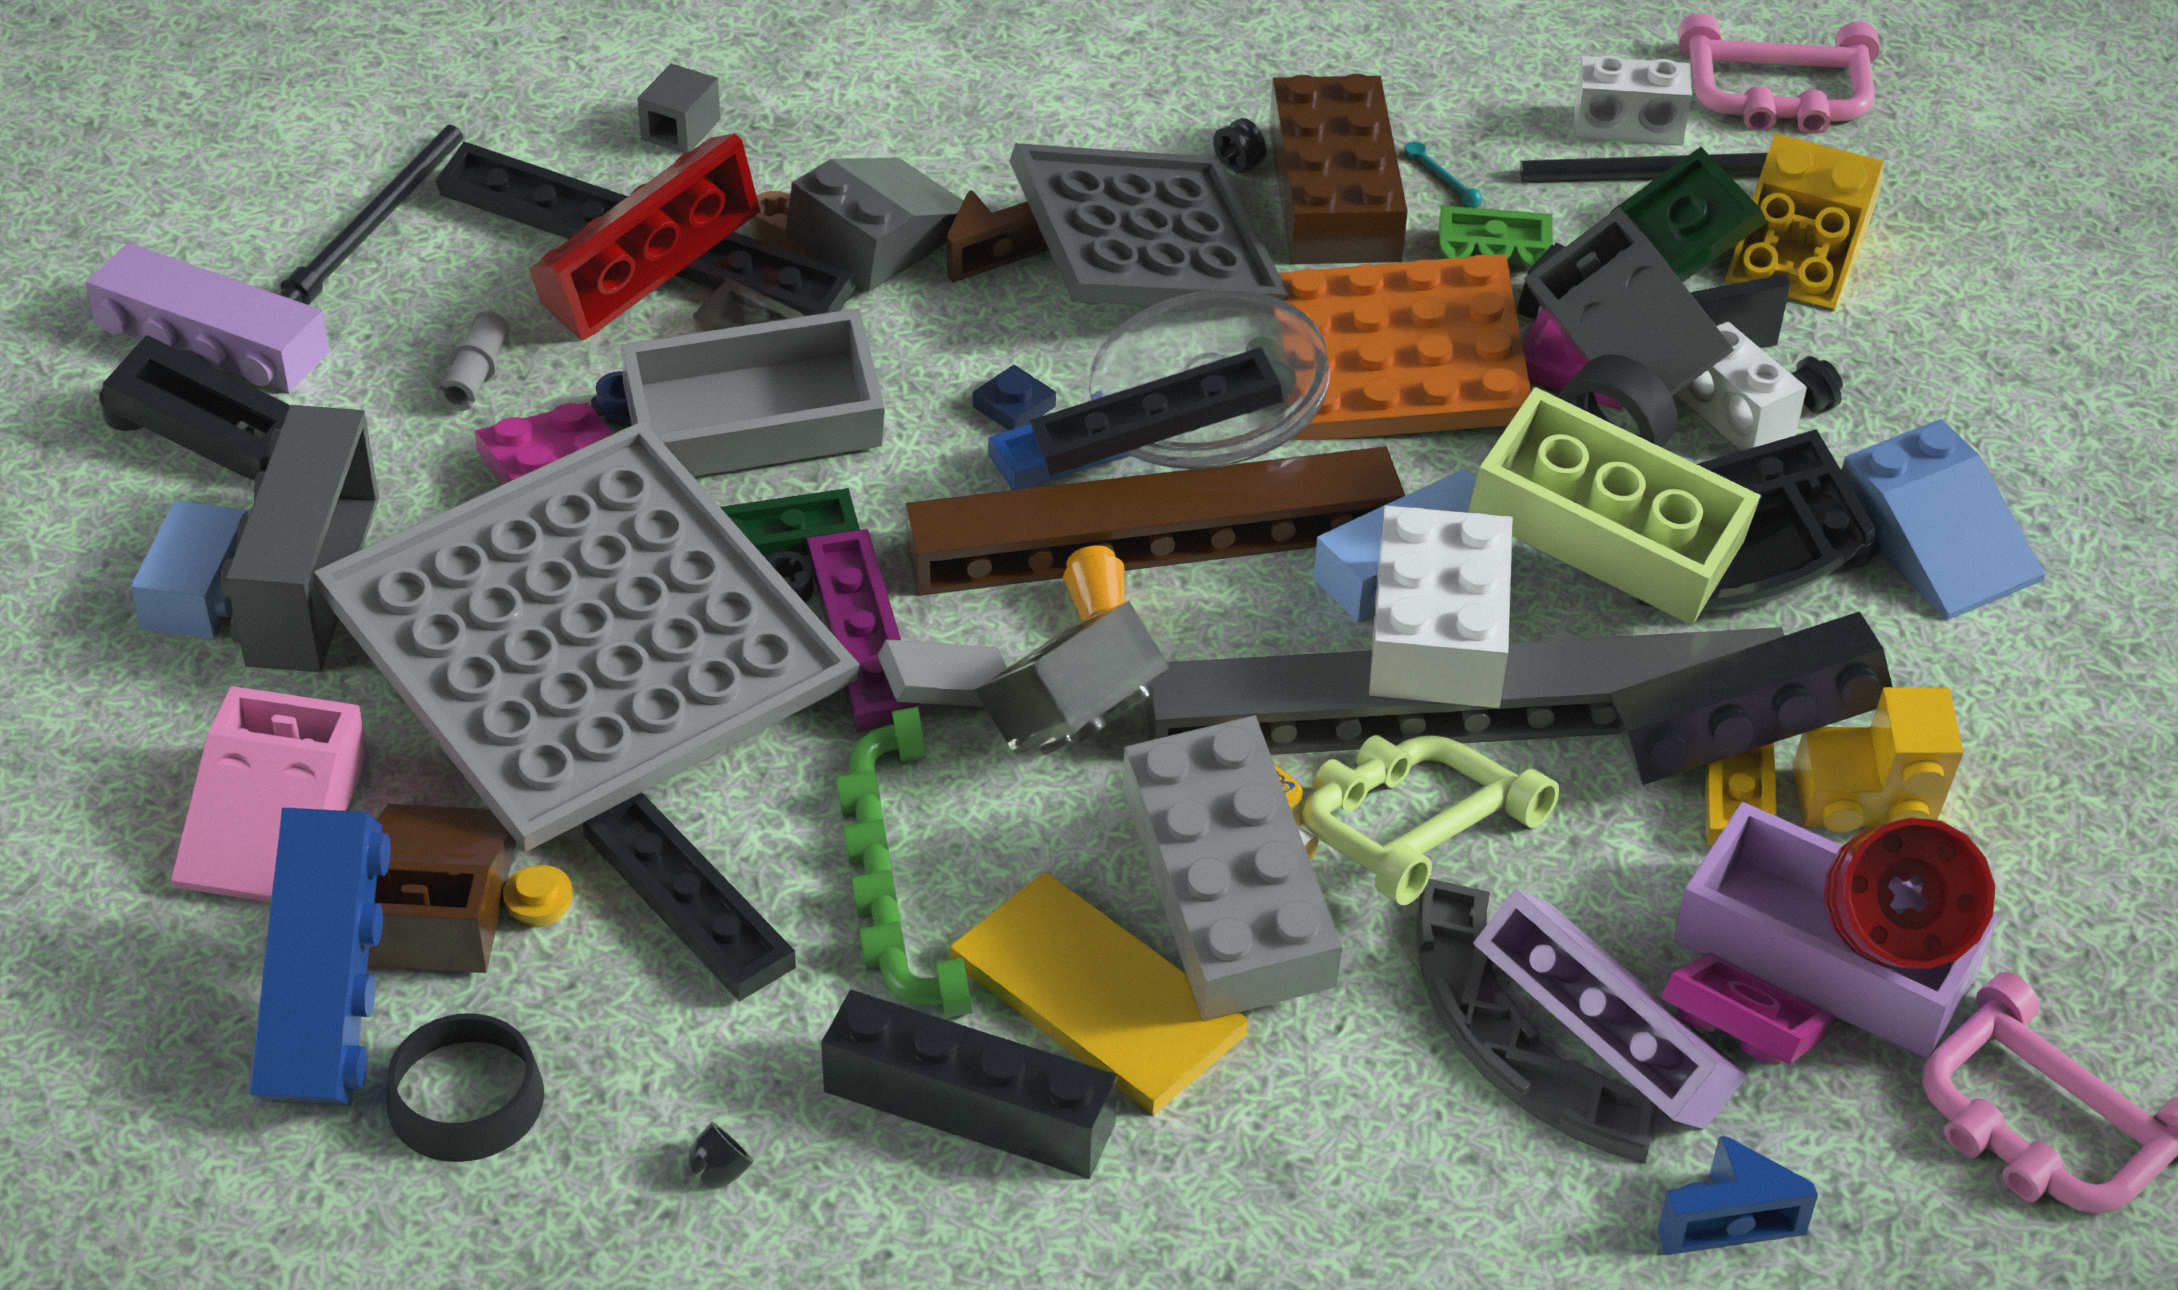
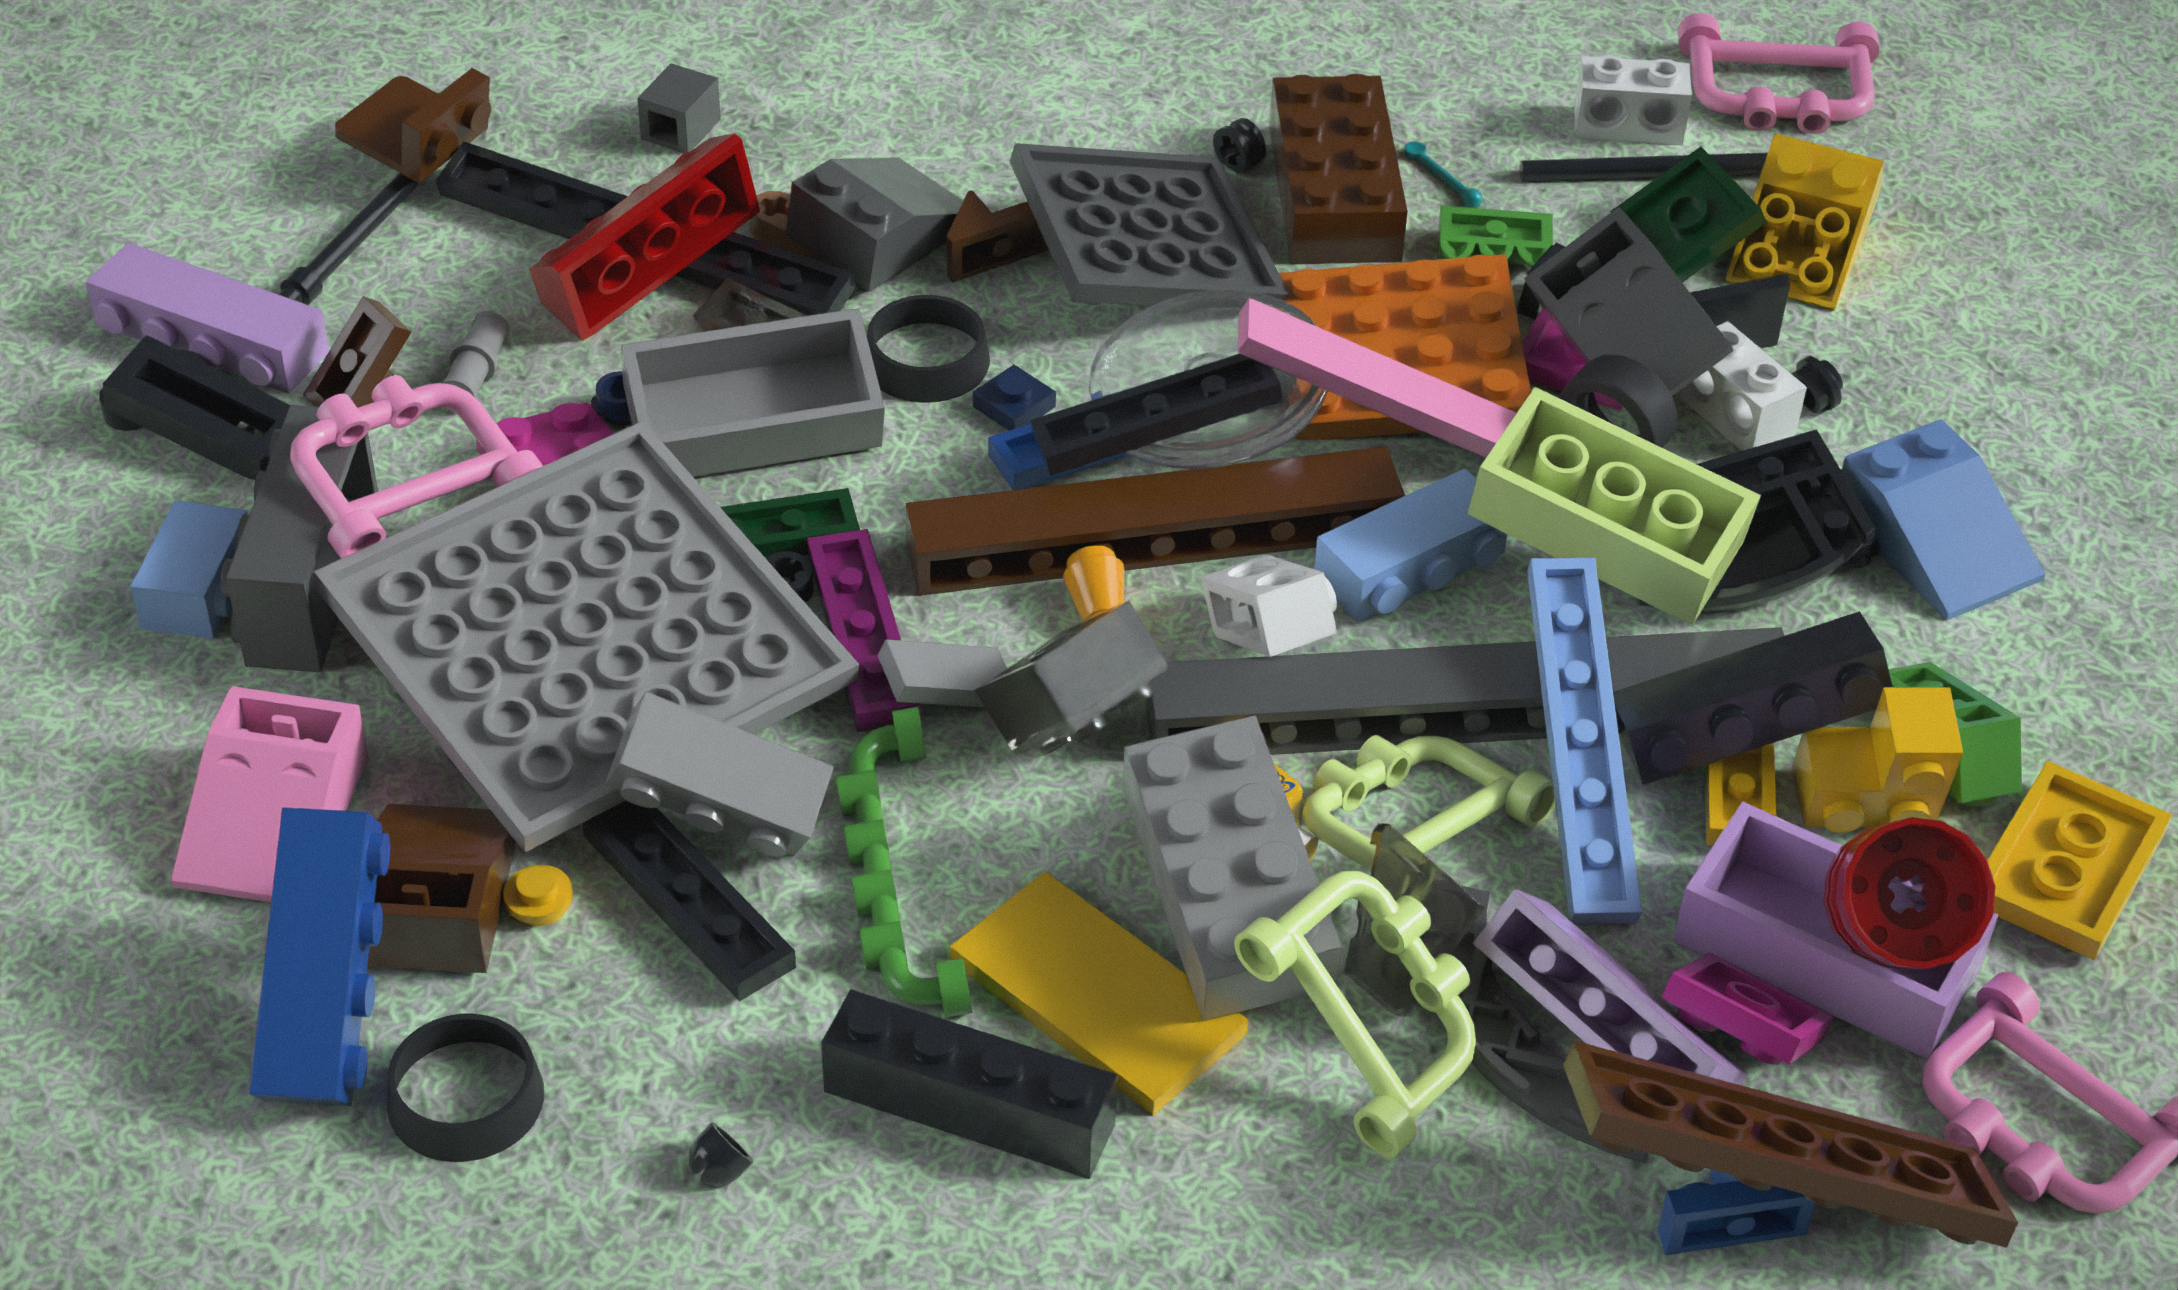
(359, 355): none -> reddish brown slope
(396, 403): none -> bright pink bar
(415, 126): none -> reddish brown bracket
(719, 776): none -> light grey brick
(935, 382): none -> black tyre
(1270, 605): none -> white brick
(1272, 947): none -> yellowish green bar
(1370, 378): none -> bright pink tile
(1442, 607): white brick -> none
(1450, 907): none -> clear smoke wing
(1583, 742): none -> light blue plate
(1787, 1145): none -> reddish brown plate
(1987, 733): none -> bright green slope
(2073, 858): none -> yellow plate

